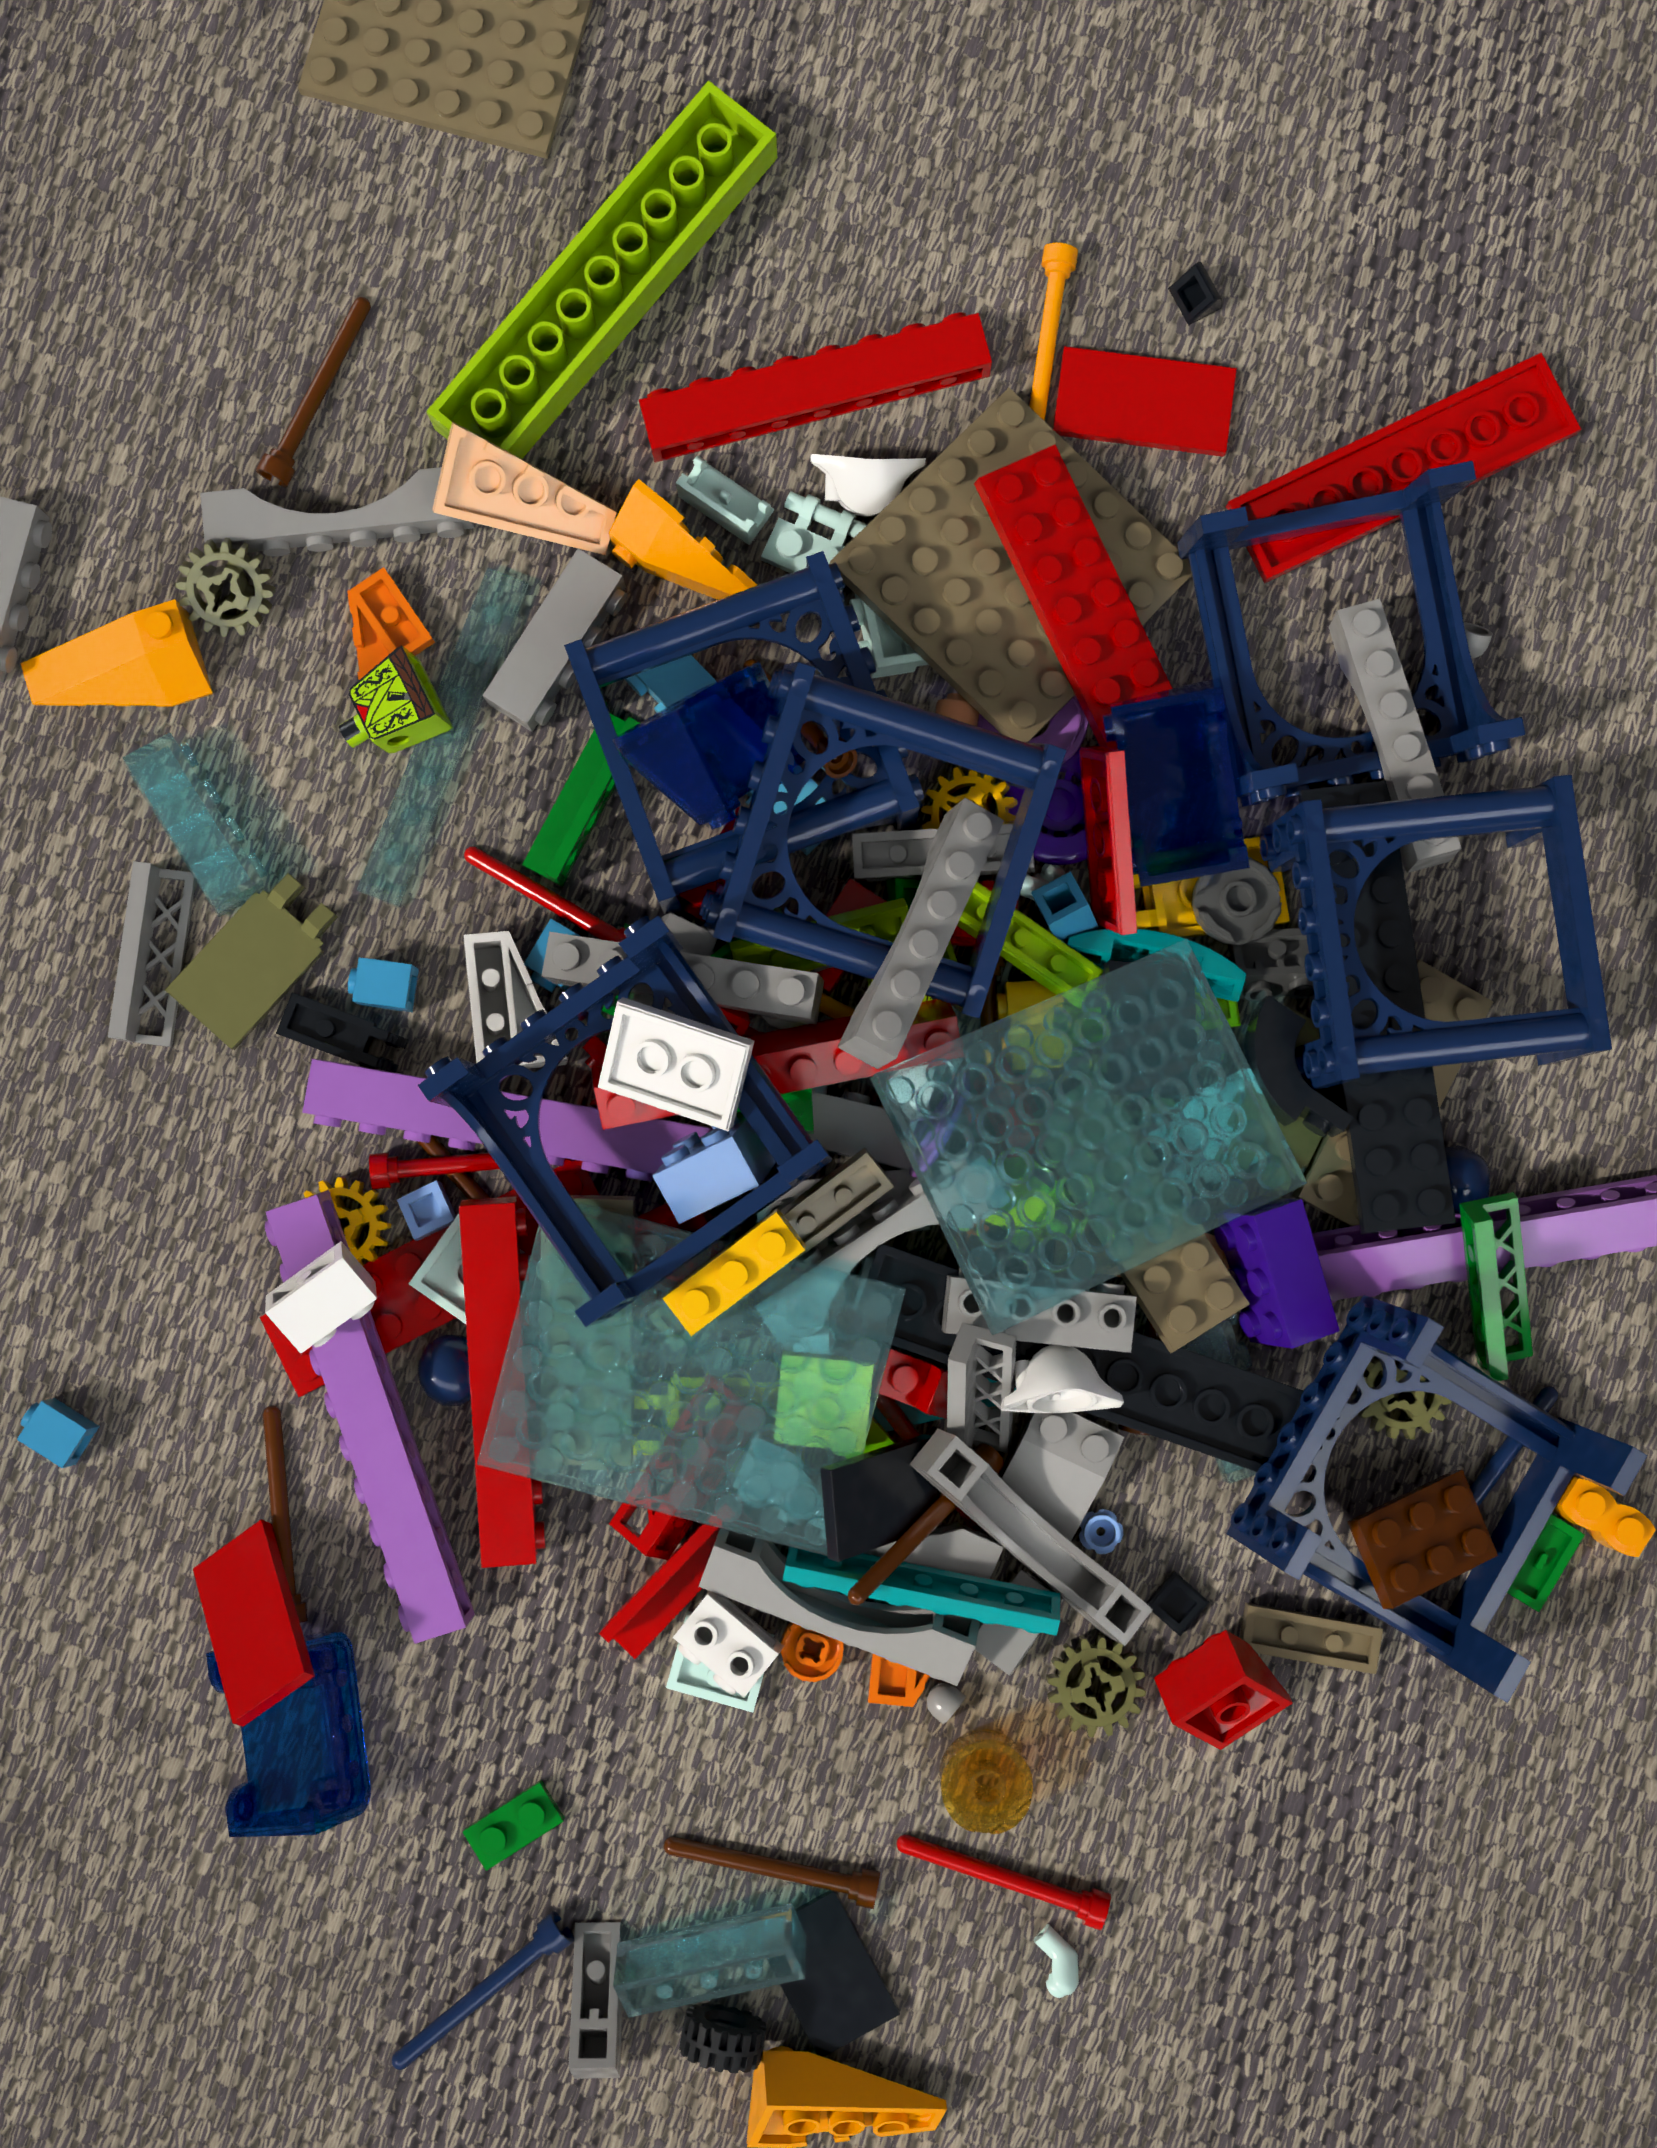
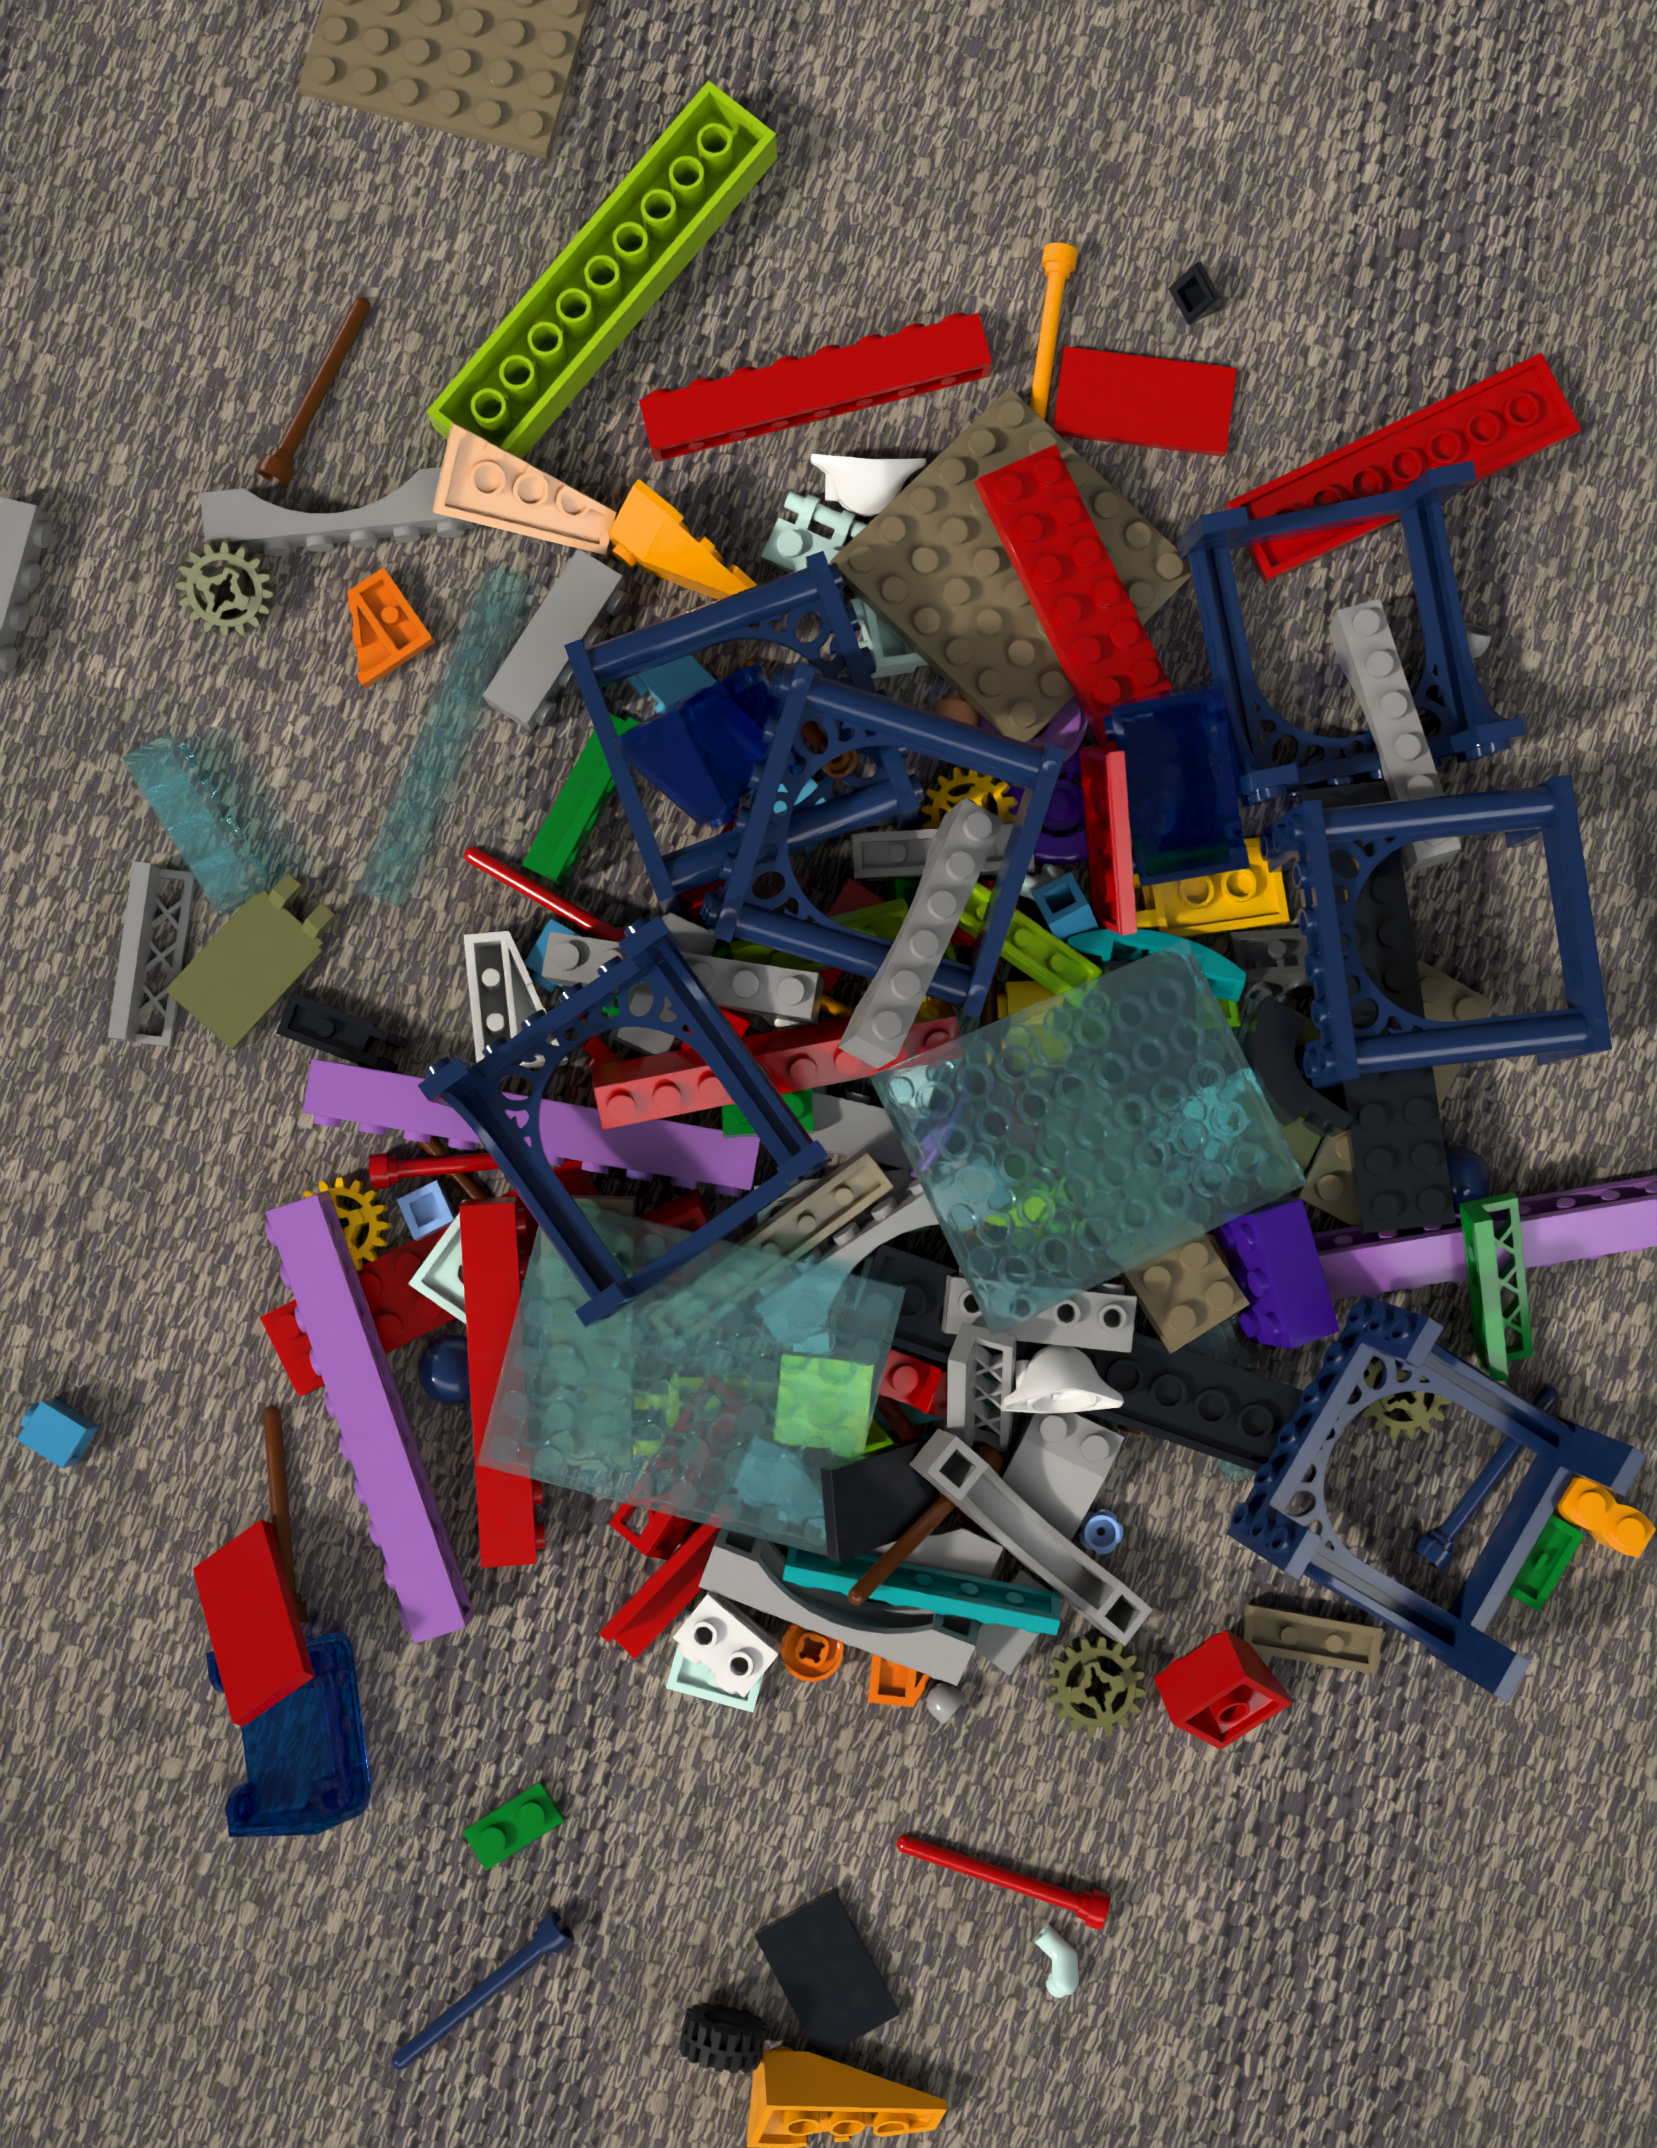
(128, 662): light orange wedge -> none
(321, 1298): white brick -> none
(383, 984): dark azure brick -> none
(395, 705): lime torso -> none
(595, 2004): light grey slope -> none
(675, 1064): white tile -> none
(710, 1960): clear light blue brick -> none
(712, 1169): medium blue brick -> none
(723, 500): light aqua hinge -> none
(734, 1272): yellow brick -> none
(859, 1886): reddish brown piece -> none
(976, 1805): clear yellow brick -> none
(1177, 1603): black tile -> none
(1237, 904): dark grey tile -> none
(1422, 1539): reddish brown plate -> none

